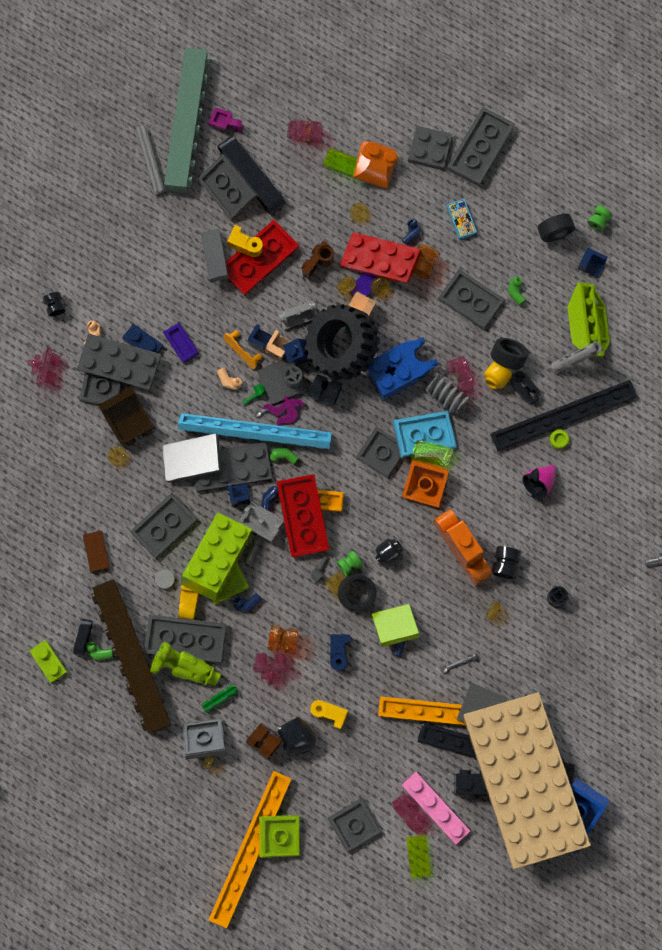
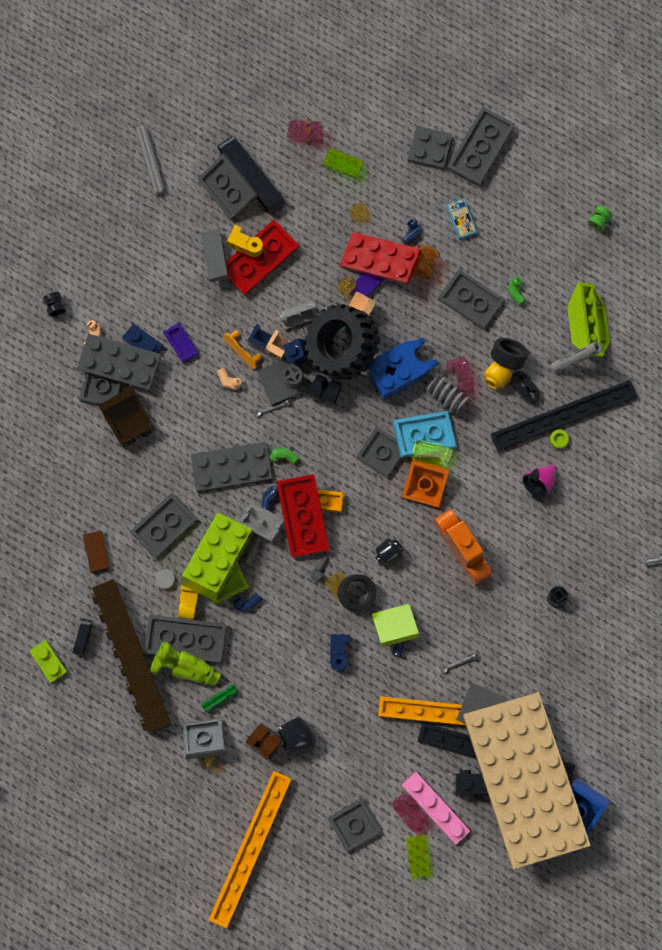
(44, 375): clear pink hips -> none
(97, 653): bright green arm -> none
(117, 456): clear yellow tile -> none
(186, 120): sand green brick -> none
(191, 458): tile -> none
(223, 119): magenta plate -> none
(238, 494): dark blue panel -> none
(253, 430): medium azure plate -> none
(259, 392): green hand -> none
(262, 666): clear pink hips -> none
(279, 836): lime tile -> none
(283, 639): clear orange wheel -> none
(289, 404): magenta piece -> none
(310, 266): reddish brown plate -> none
(322, 709): yellow leg -> none
(350, 563): bright green wheel -> none
(375, 164): orange slope -> none
(380, 287): clear yellow tile -> none
(493, 609): clear yellow tile -> none
(506, 561): black wheel -> none
(556, 227): black tyre -> none
(592, 262): dark blue panel -> none

